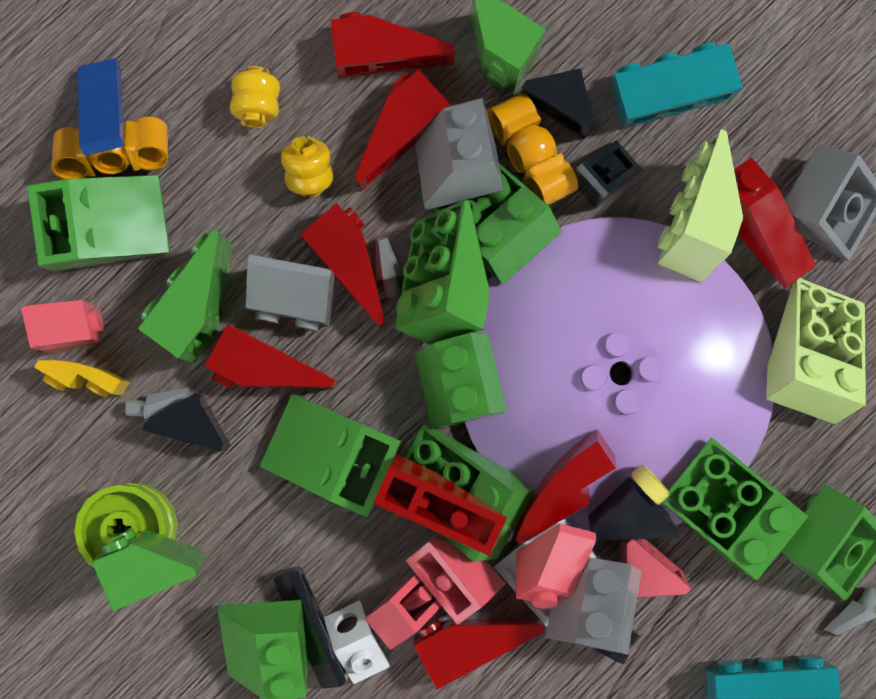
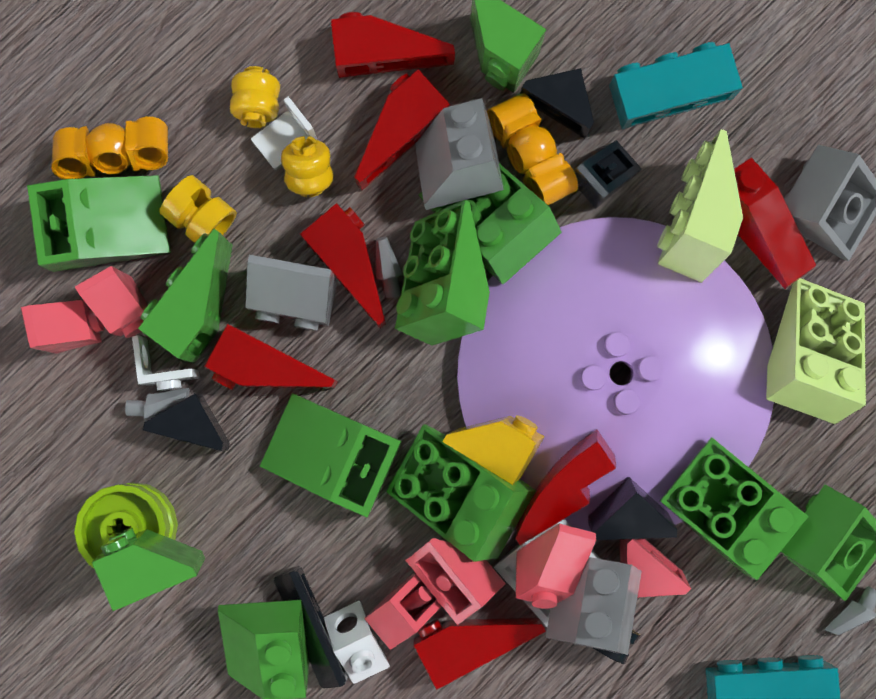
(73, 375): yellow slope -> none
(100, 107): blue tile -> none
(114, 301): none -> coral slope
(164, 380): none -> white bracket
(193, 208): none -> yellow wheel
(281, 133): none -> white bracket
(439, 505): red slope -> none
(460, 380): bright green slope -> none
(499, 445): none -> yellow slope
(650, 484): light yellow tile -> none

